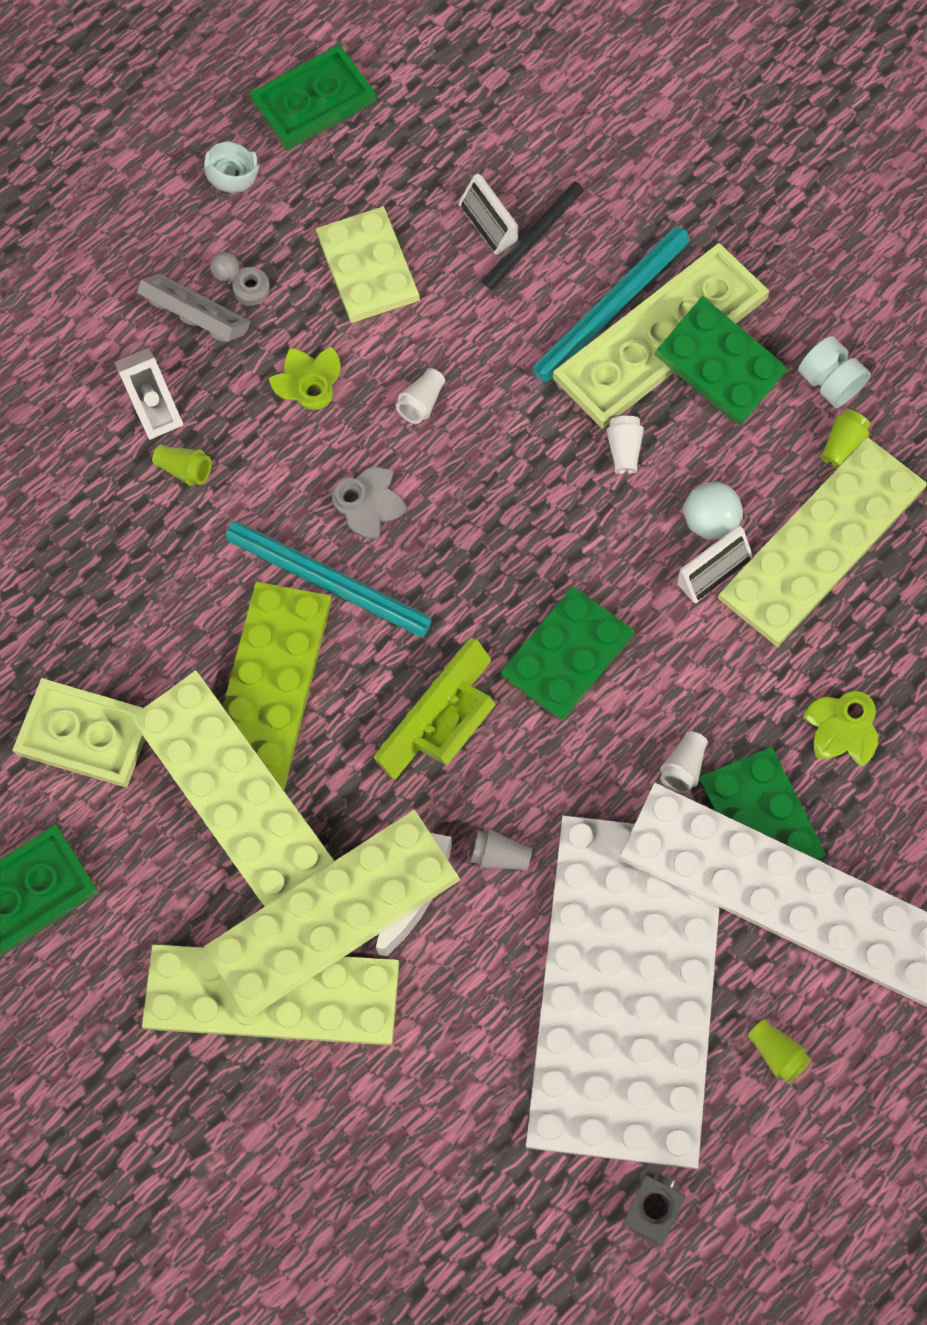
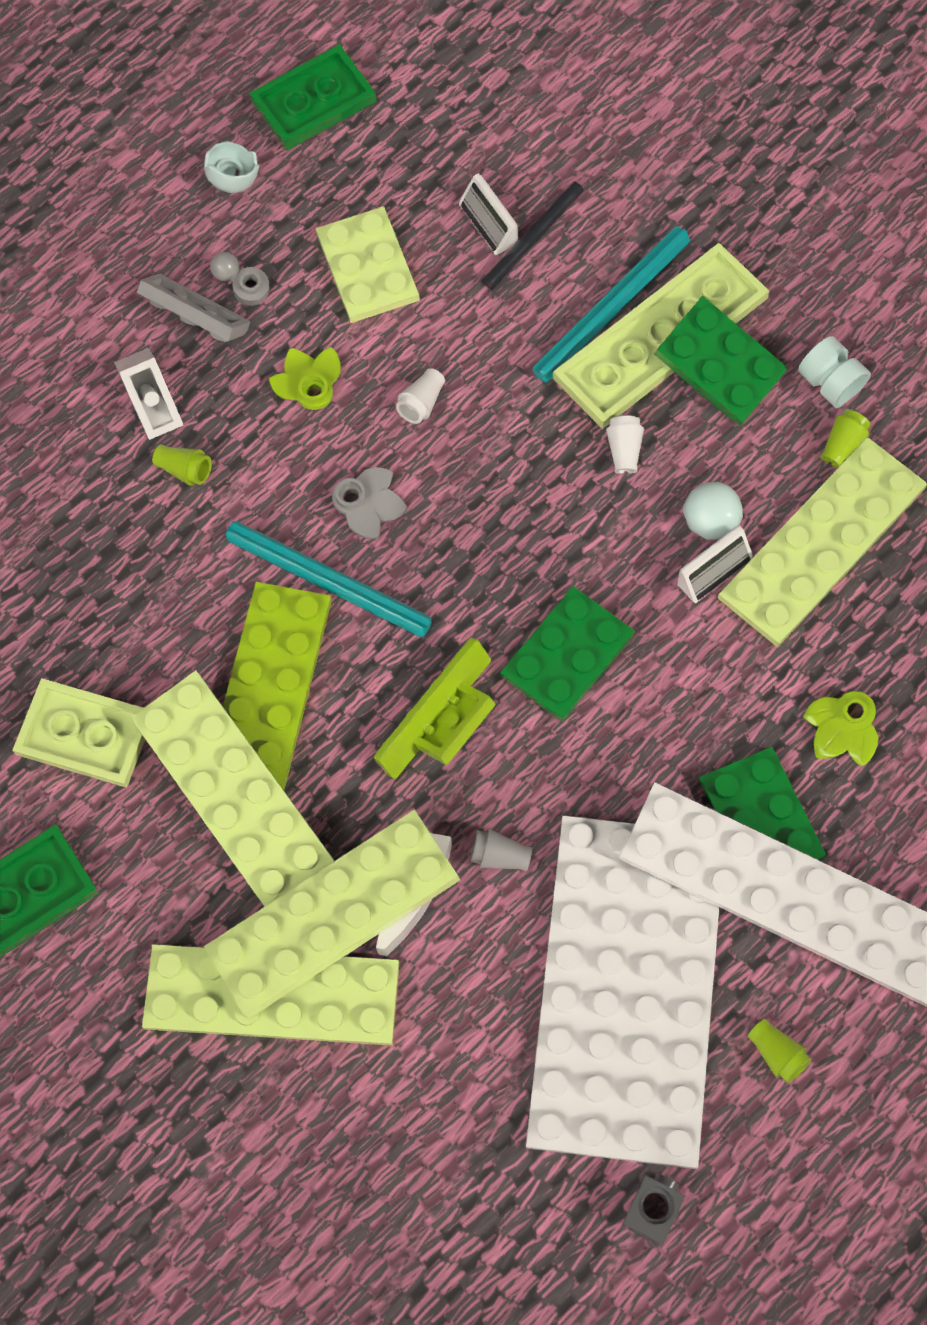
(684, 765): white cone -> none

